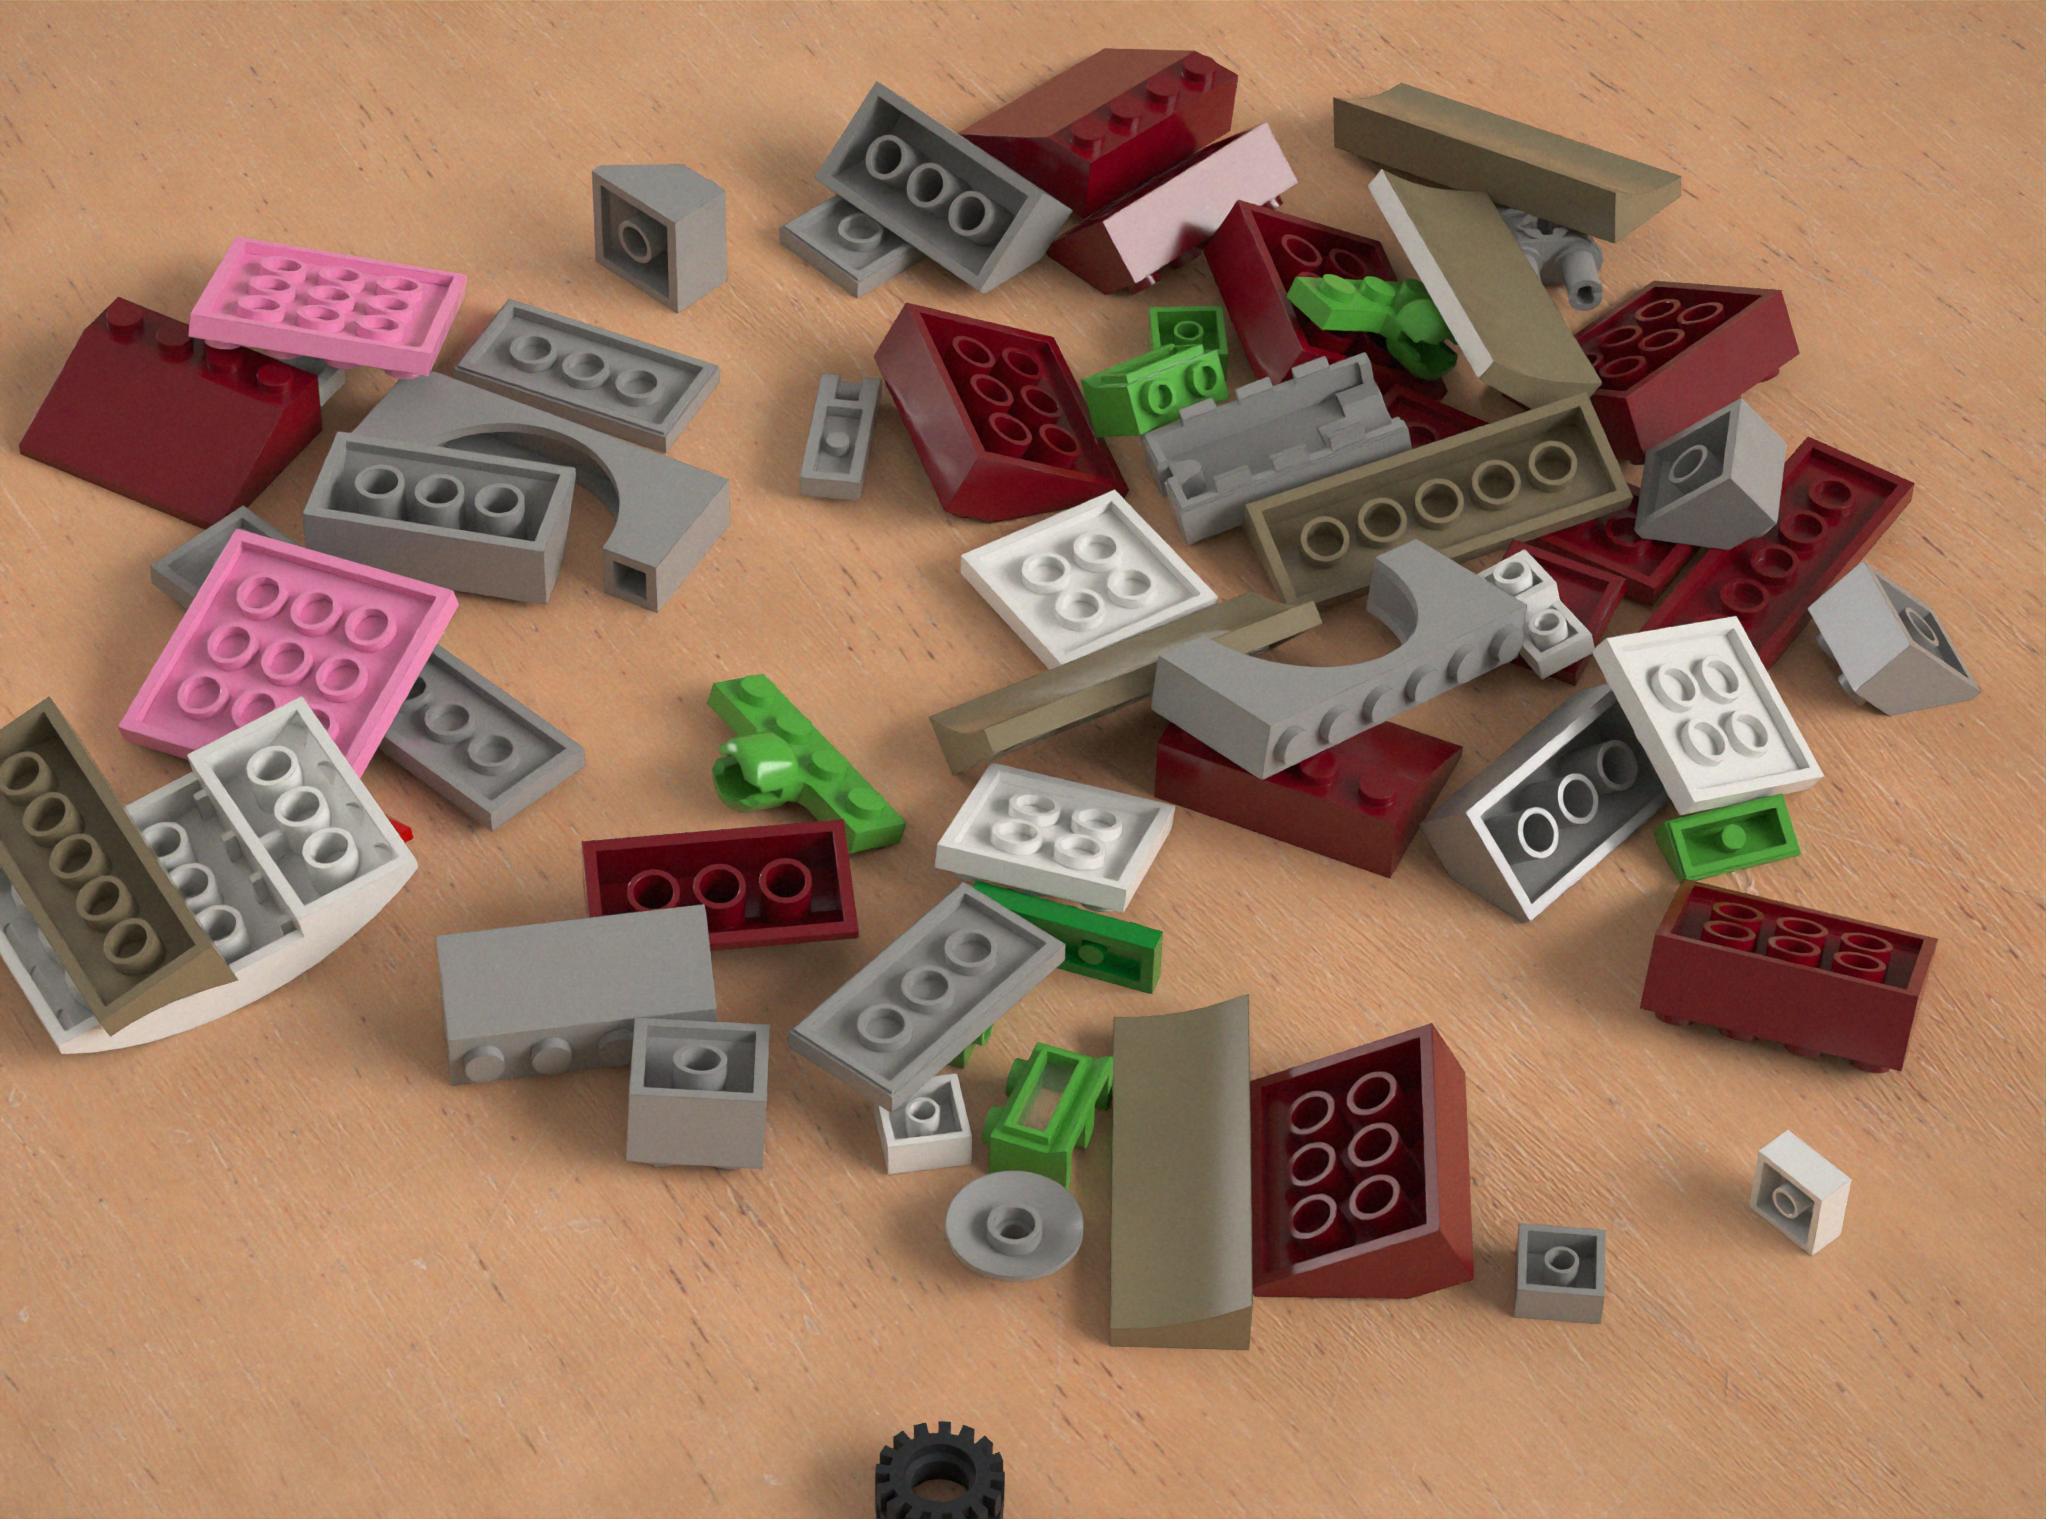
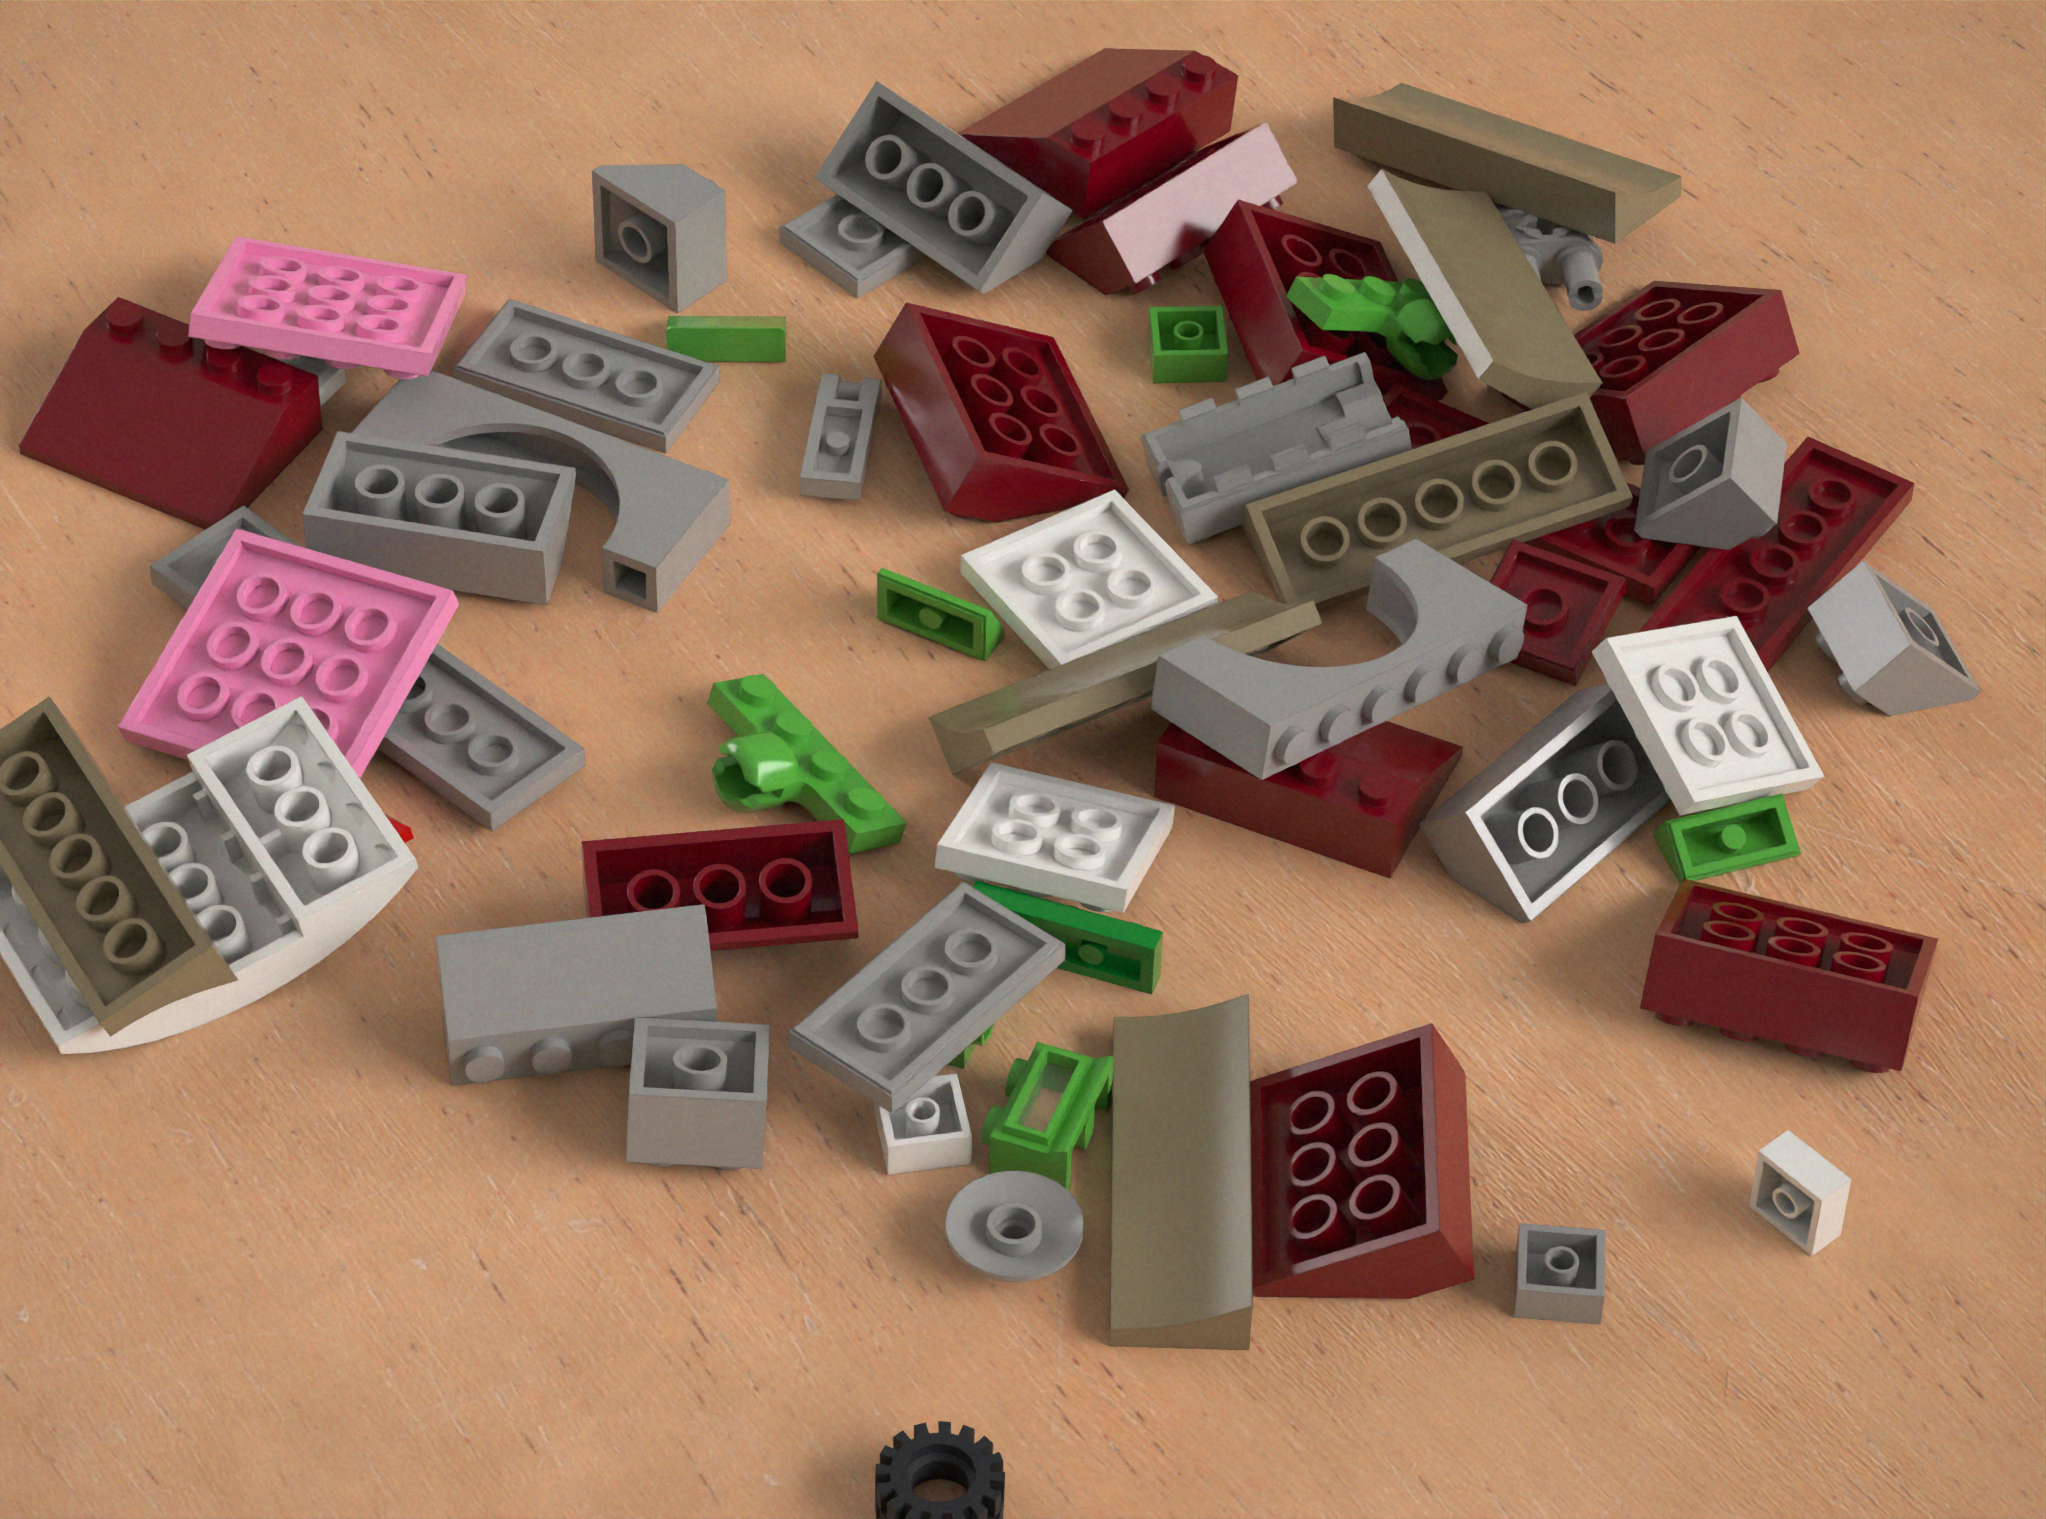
(728, 338): none -> bright green slope
(937, 615): none -> bright green slope
(1152, 389): bright green window -> none
(1550, 629): white slope -> none

